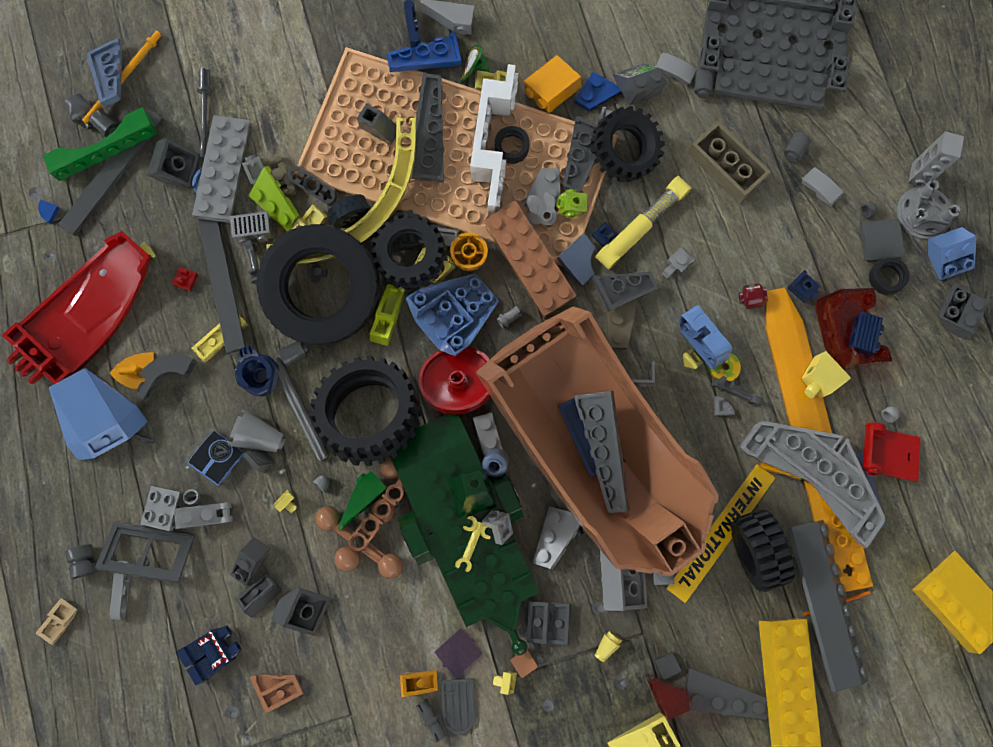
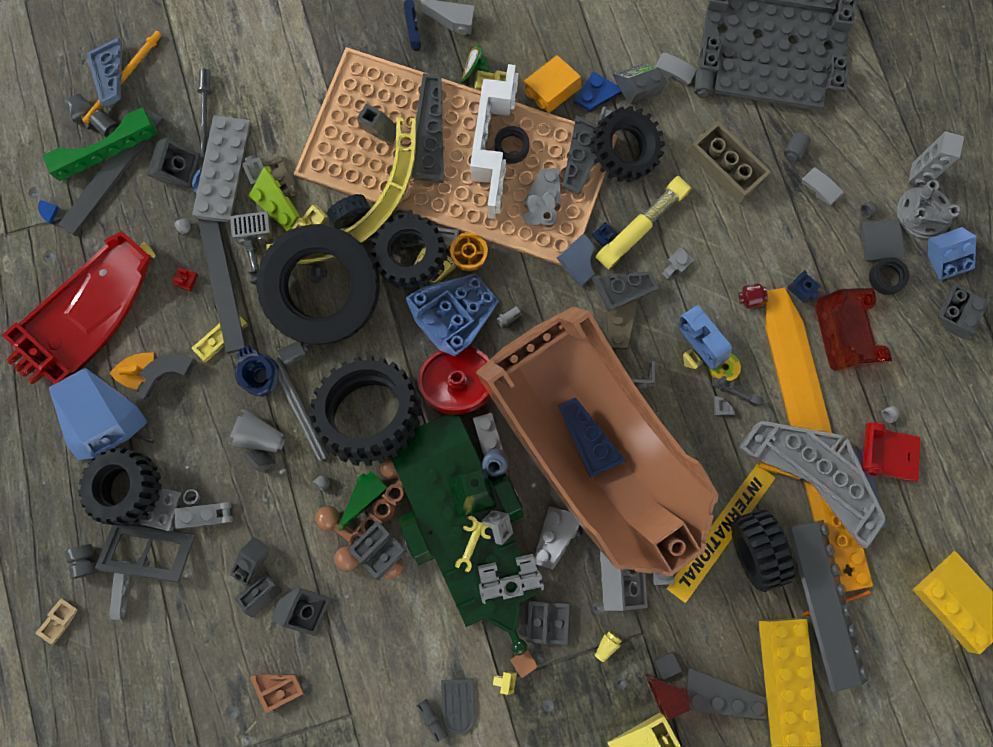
(98, 481): none -> black tyre
(183, 225): none -> light grey hinge
(215, 458): black slope -> none
(215, 649): dark blue hips -> none
(285, 501): light yellow tile -> none
(298, 181): dark grey beam -> none
(377, 550): none -> dark grey slope
(387, 315): neon yellow slope -> none
(418, 683): light orange slope -> none
(435, 54): blue wing -> none
(458, 653): clear purple piece -> none
(528, 580): none -> light grey piece
(529, 259): nougat brick -> none
(572, 203): lime brick -> none
(602, 432): dark grey wing -> none
(823, 376): light yellow torso -> none
(866, 333): dark blue brick -> none

